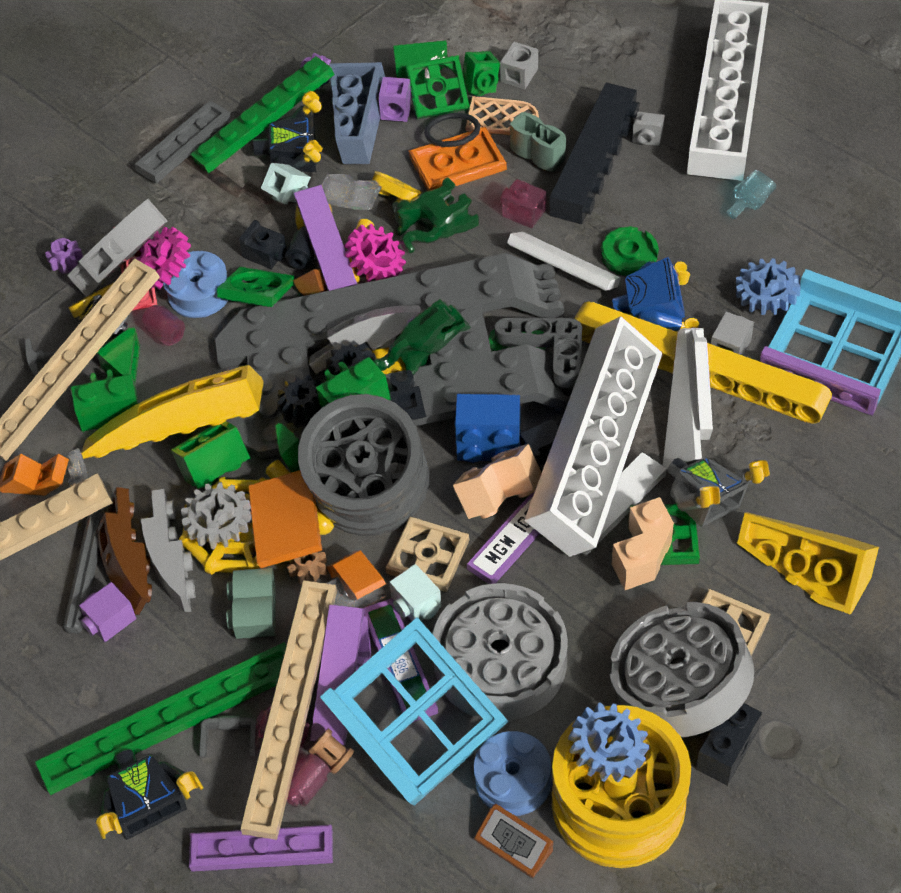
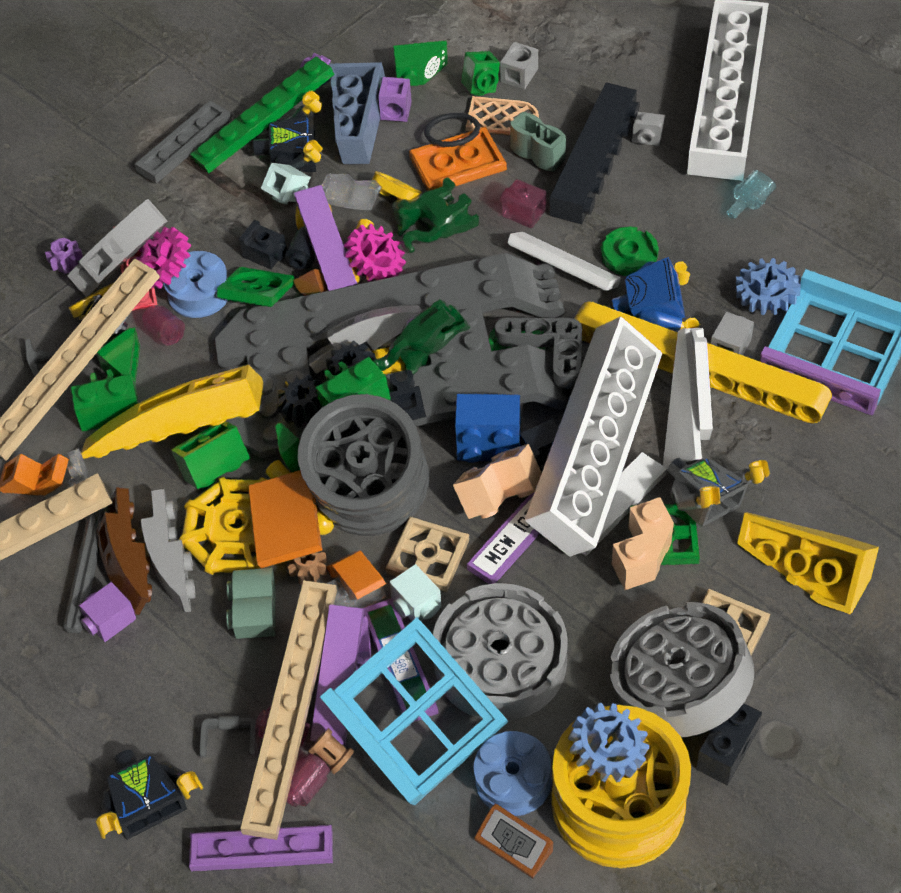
(162, 720): green plate -> none
(216, 515): light grey gear -> none
(451, 63): green piece -> none

